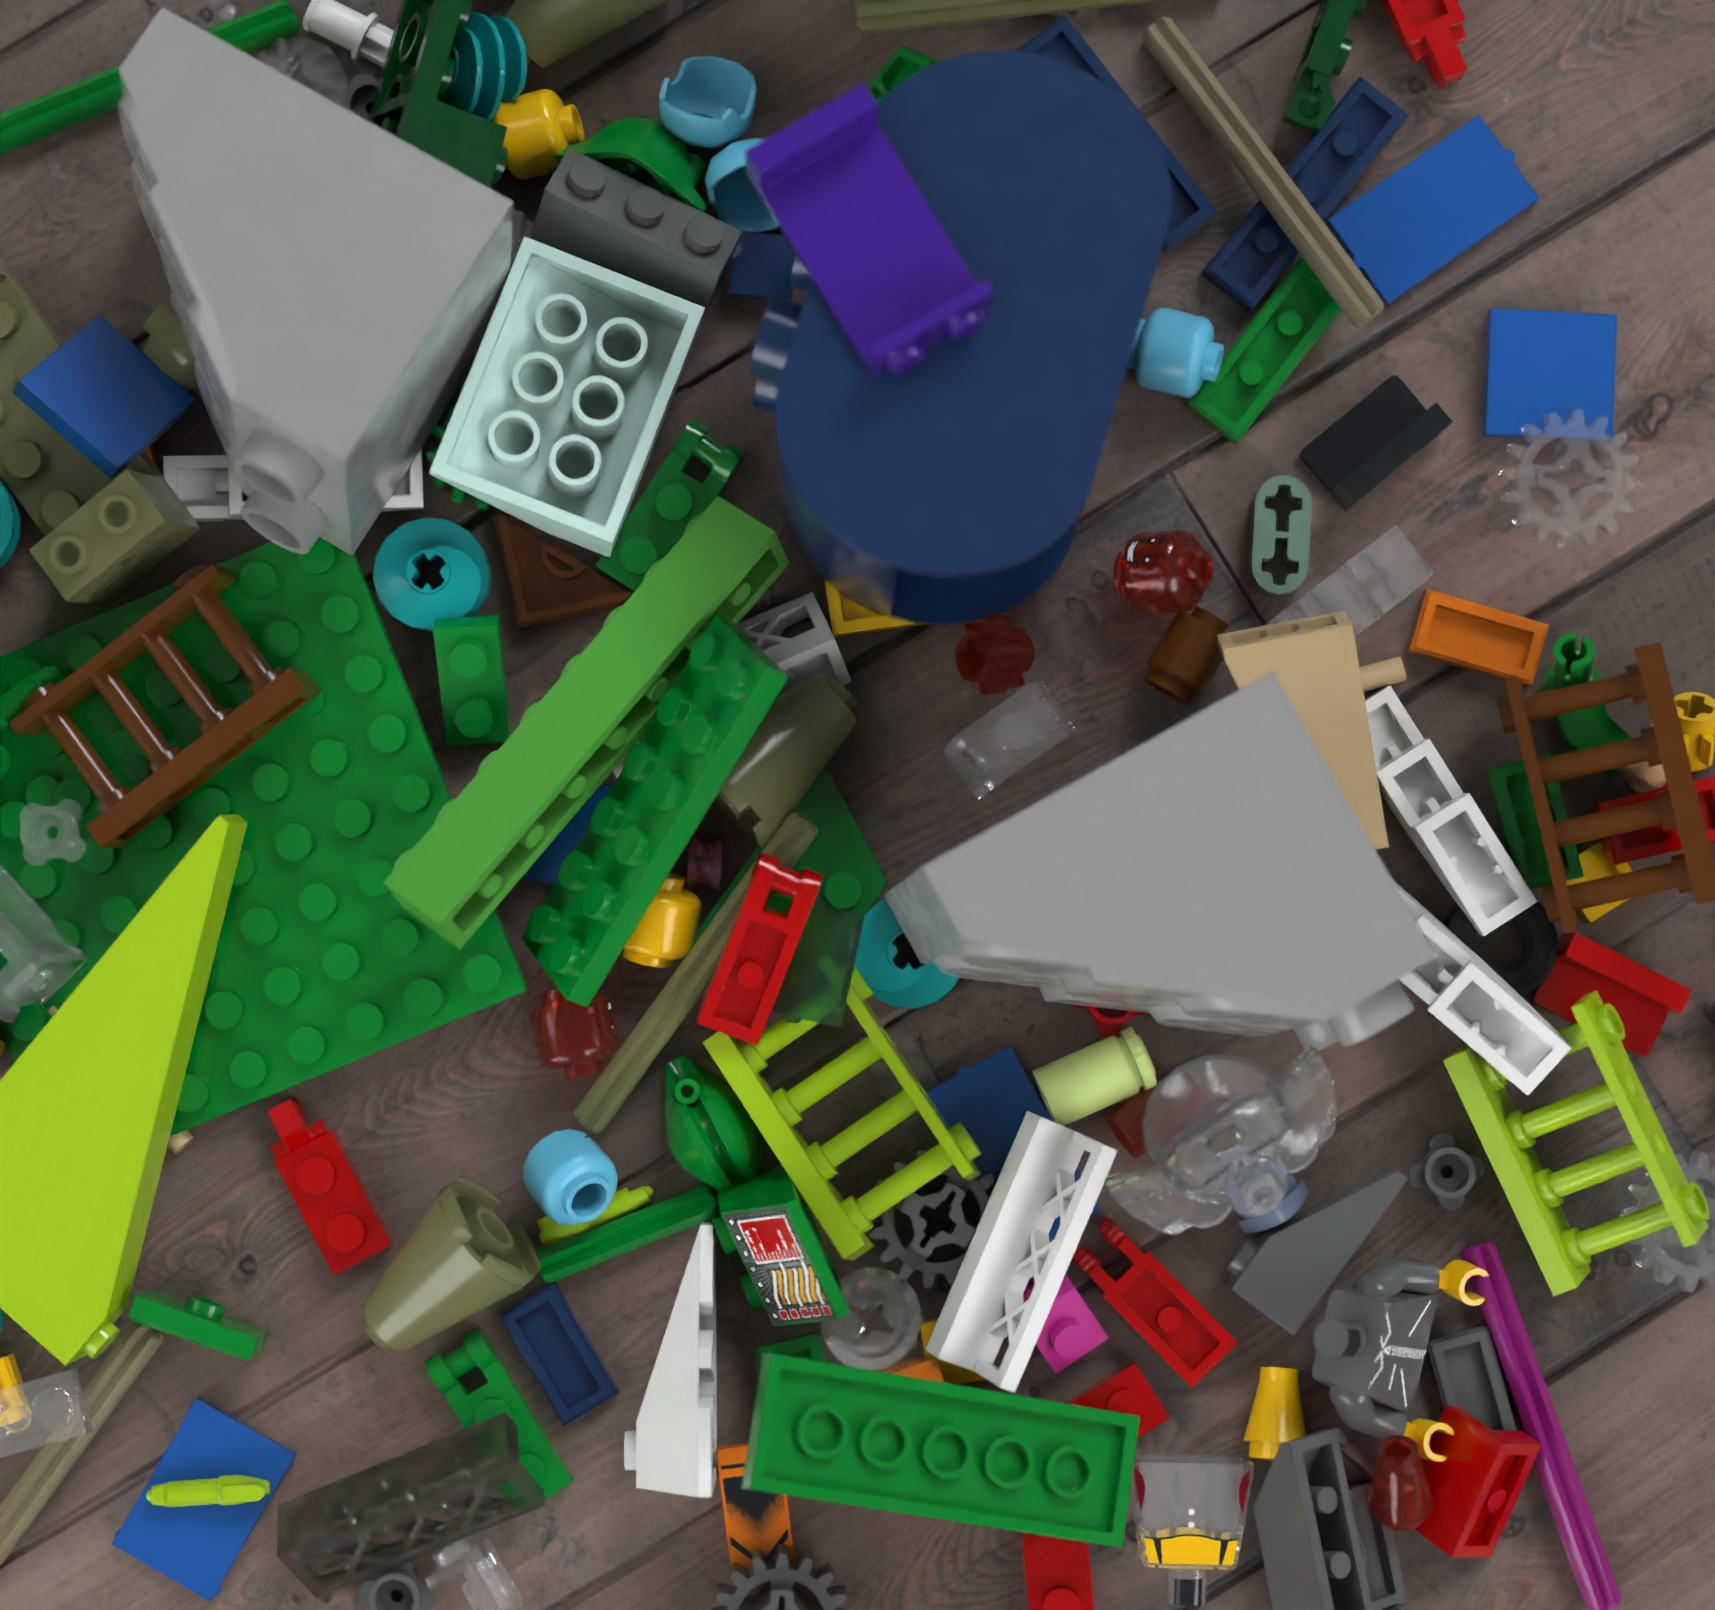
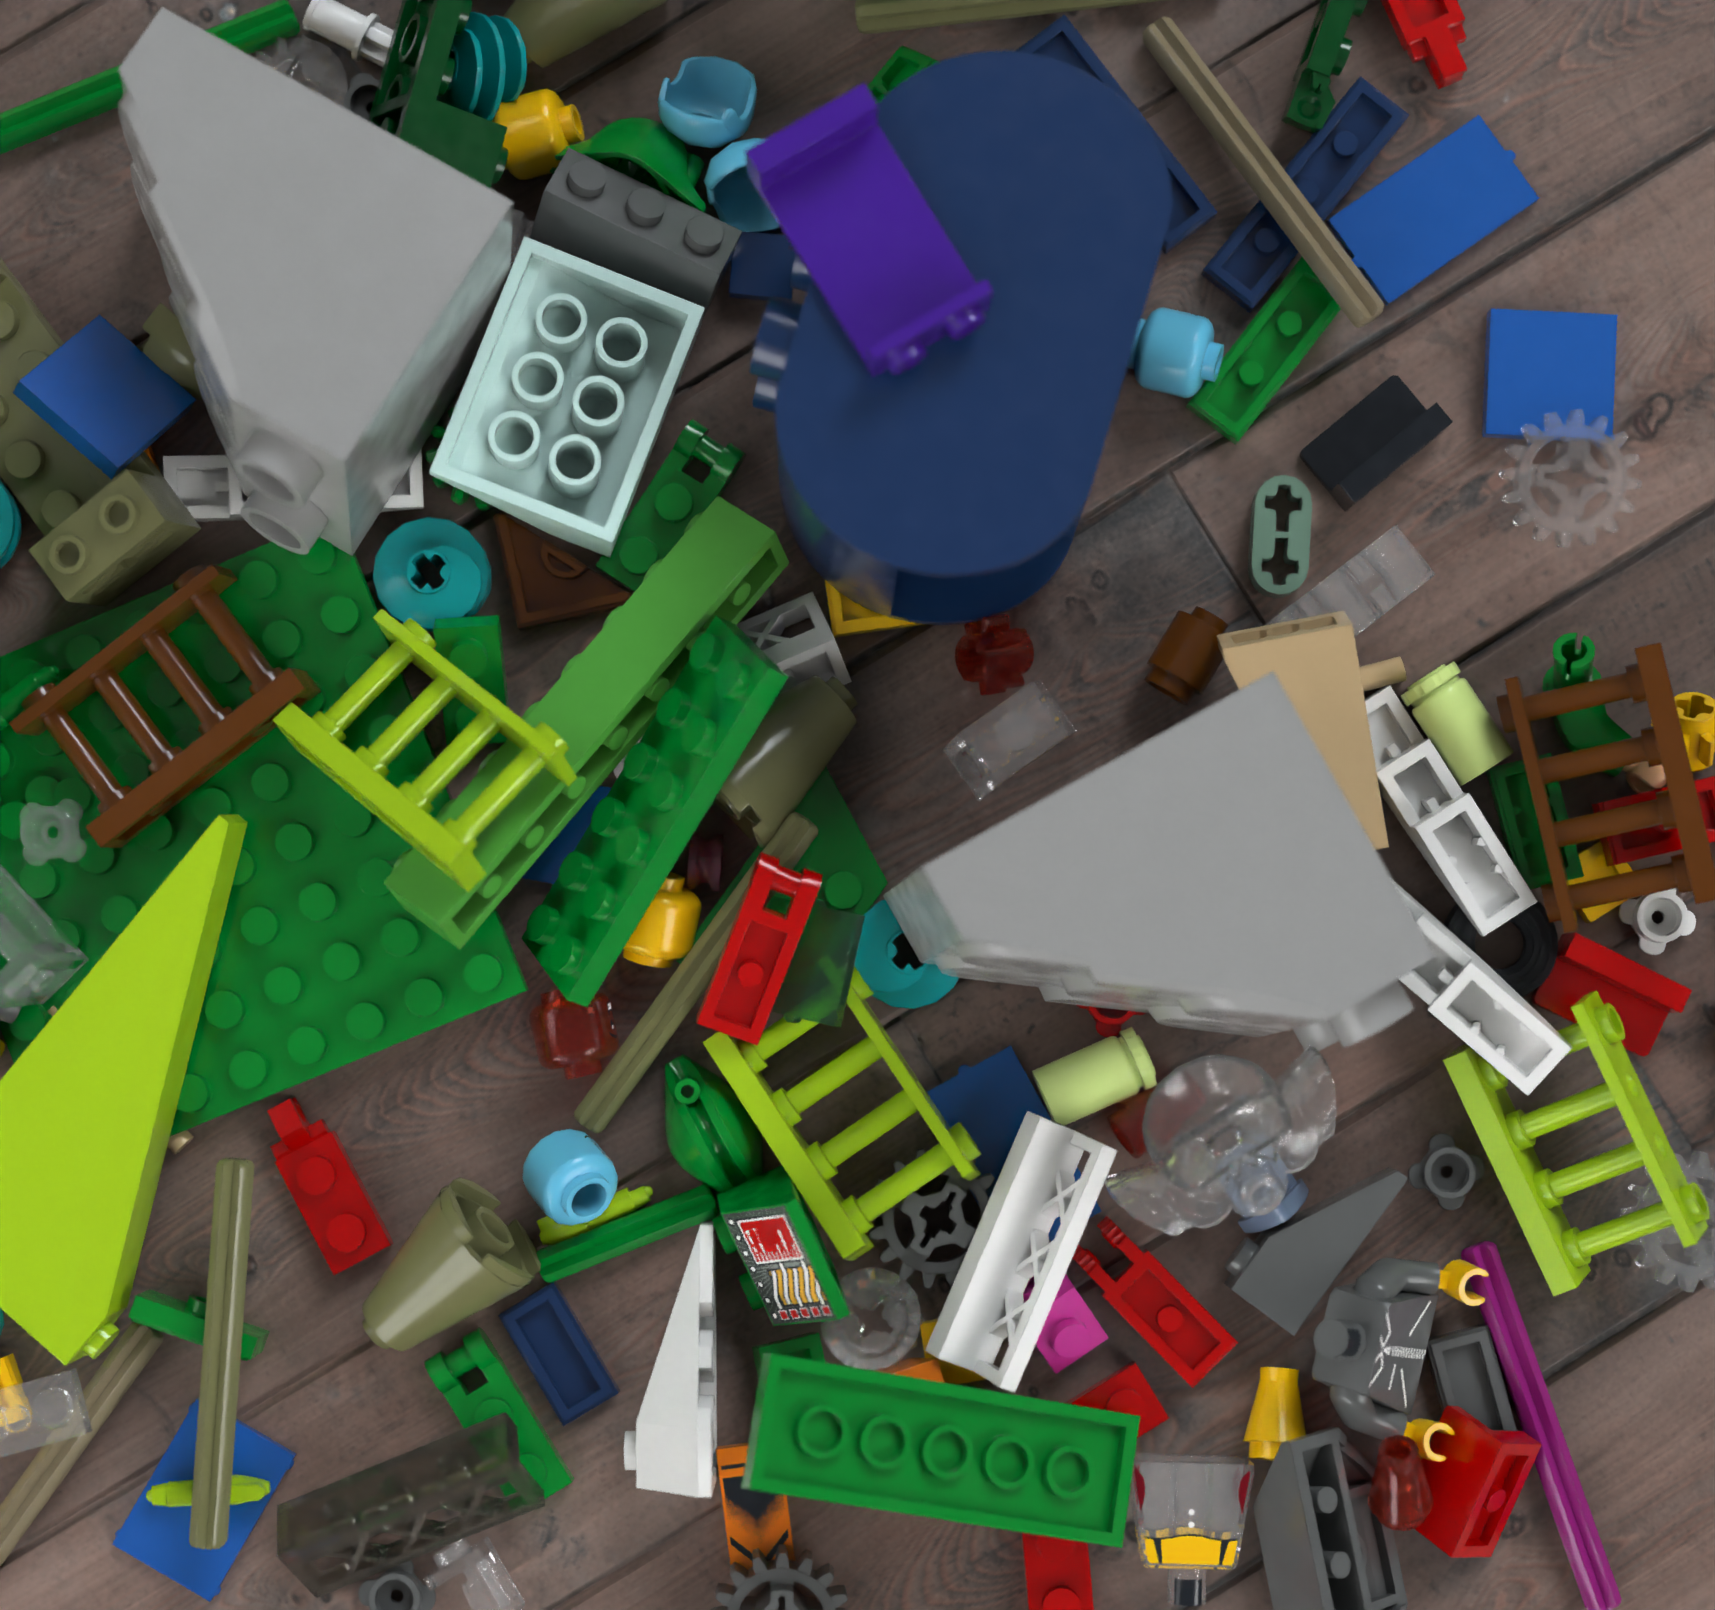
(221, 1353): none -> olive axle
(409, 806): none -> lime fence
(1163, 571): clear red head -> none
(1456, 723): none -> yellowish green piece
(1477, 637): orange tile -> none
(1654, 936): none -> white plate

